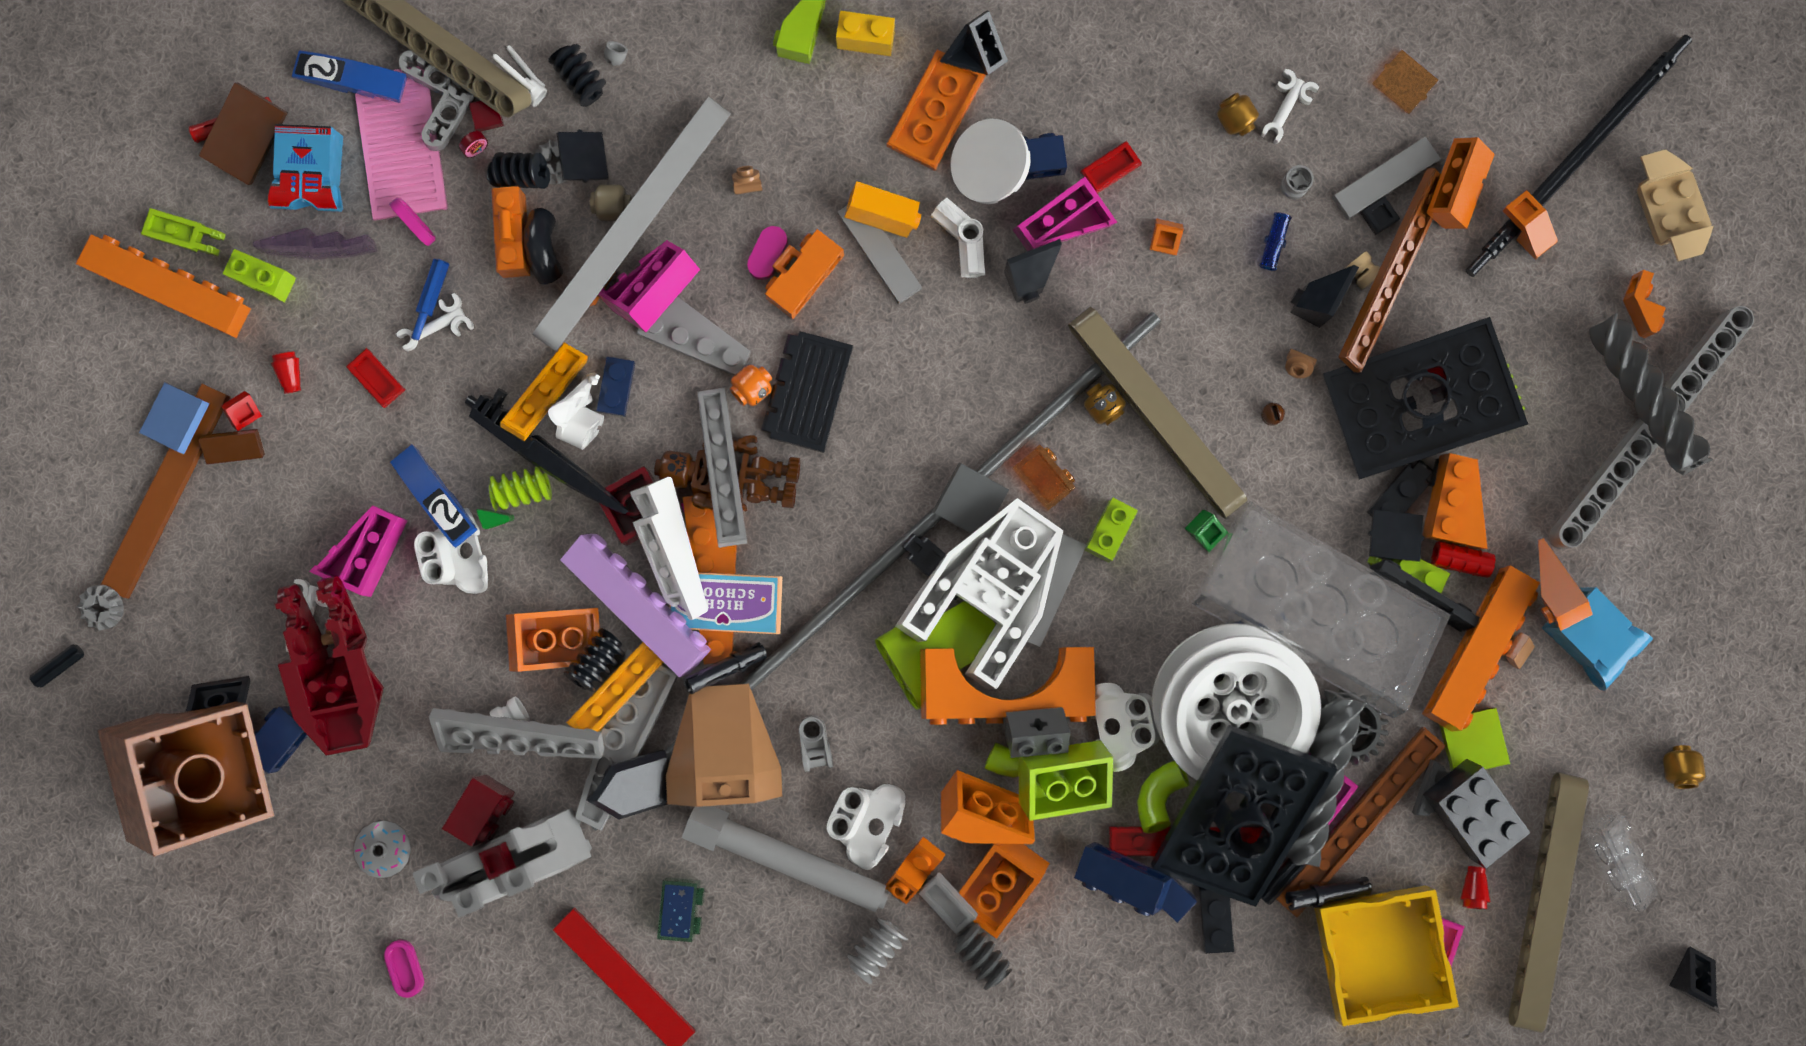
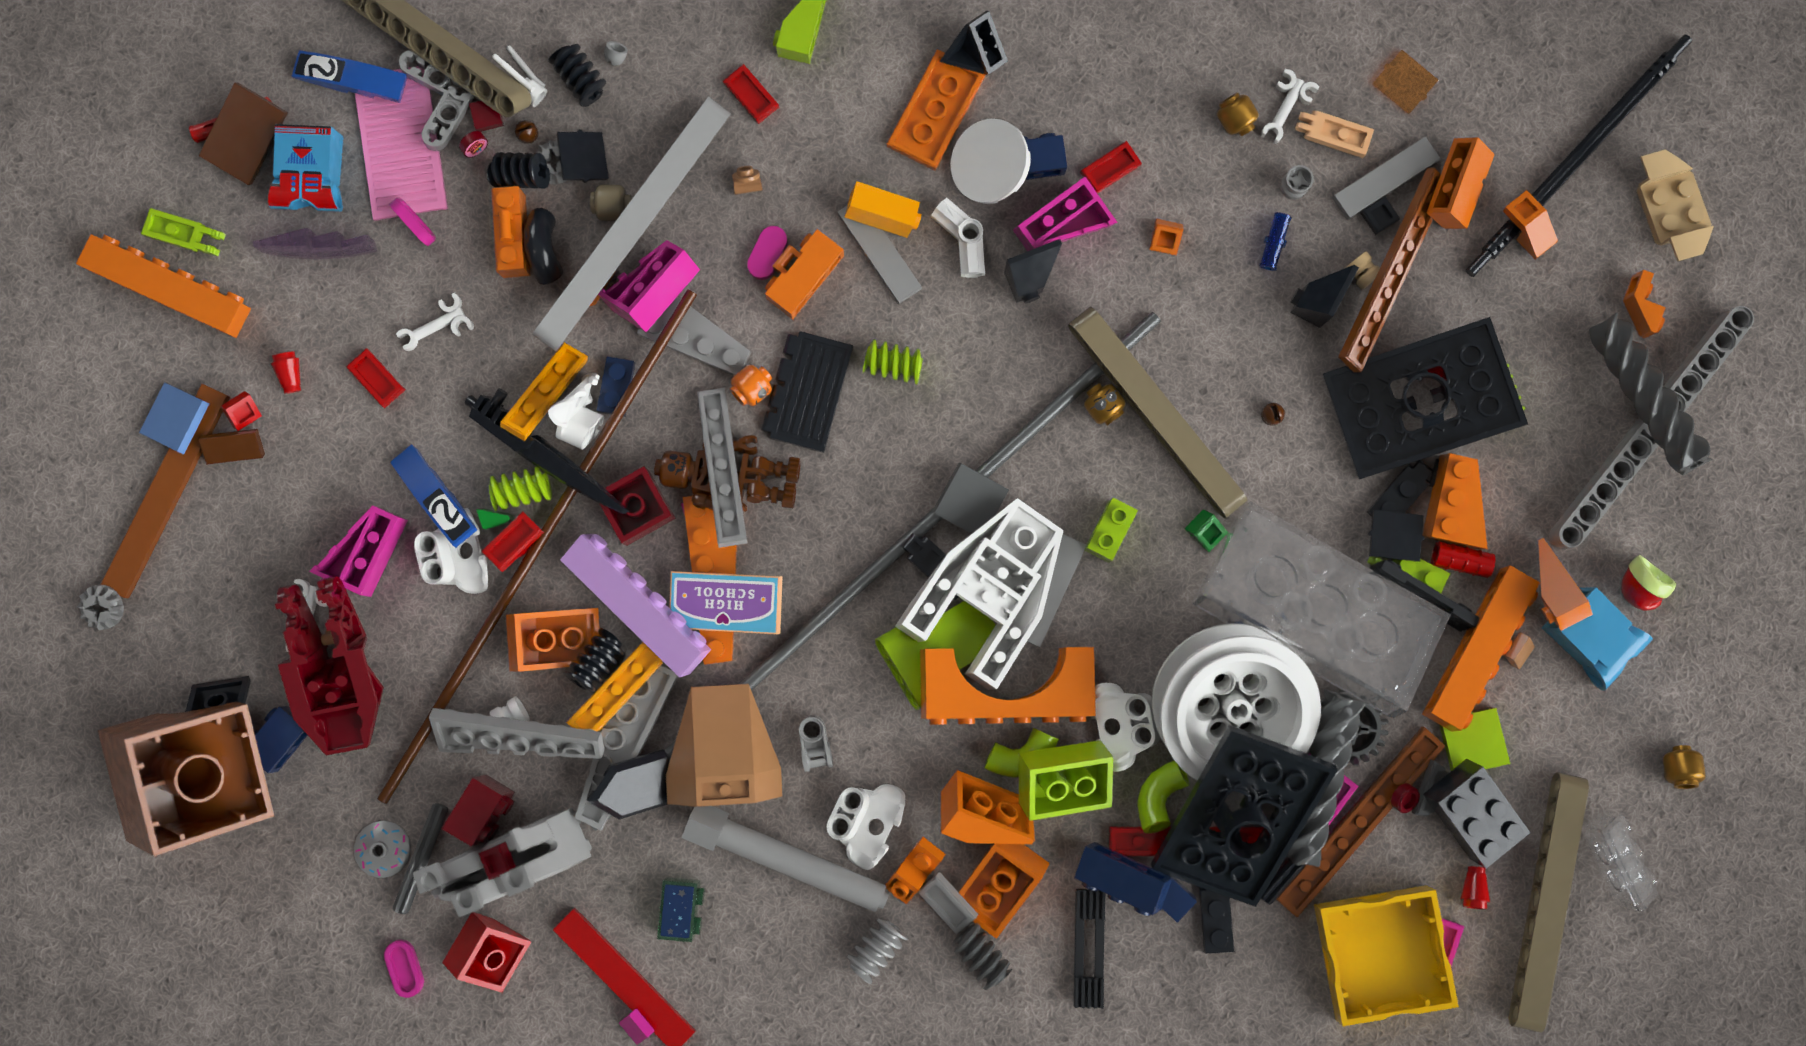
(56, 666): black axle -> none
(259, 275): lime brick -> none
(420, 857): none -> dark grey axle
(430, 295): blue axle -> none
(486, 953): none -> red slope
(512, 542): none -> red tile
(528, 135): none -> reddish brown hinge
(538, 545): none -> reddish brown piece
(636, 1026): none -> dark pink tile
(668, 546): white wedge -> none
(735, 663): black pin -> none
(751, 94): none -> red tile
(865, 33): yellow brick -> none
(893, 361): none -> lime piece
(1037, 732): dark grey brick -> none
(1045, 477): clear orange bracket -> none
(1089, 990): none -> black container
(1299, 364): medium nougat plate -> none
(1318, 895): black pin -> none
(1335, 133): none -> light nougat hinge
(1405, 798): none -> dark red tile
(1645, 585): none -> piece
(1697, 978): black slope -> none

